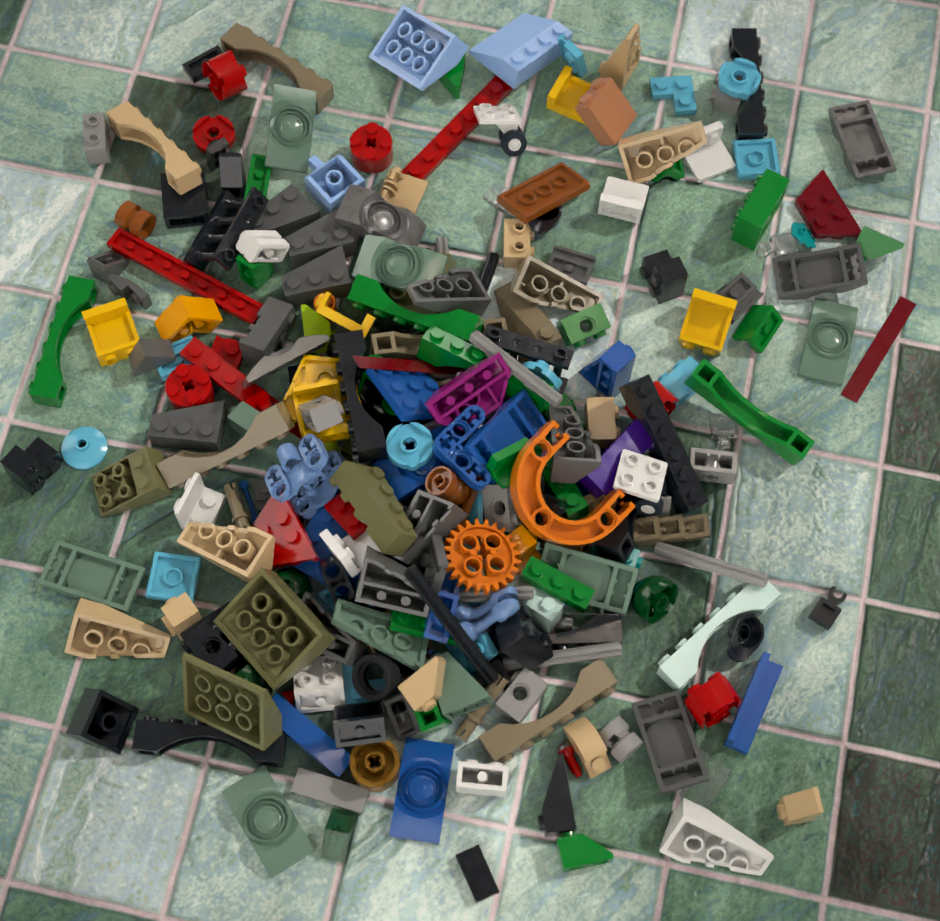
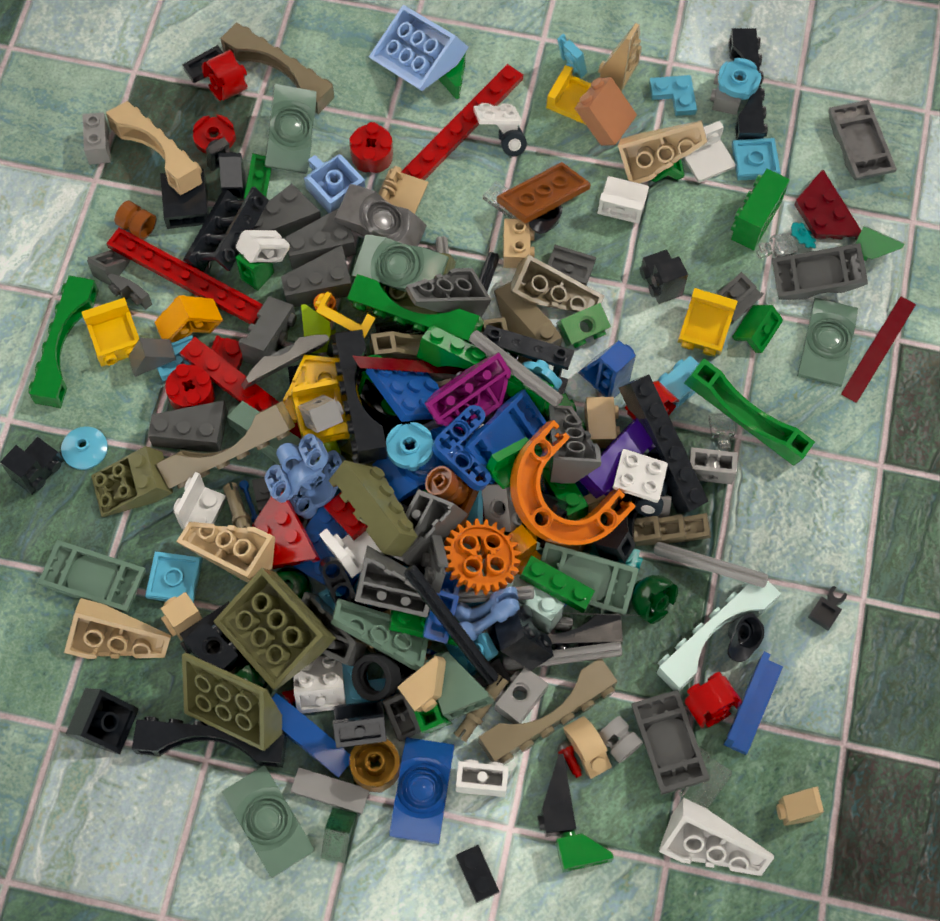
(521, 48): light blue slope -> none

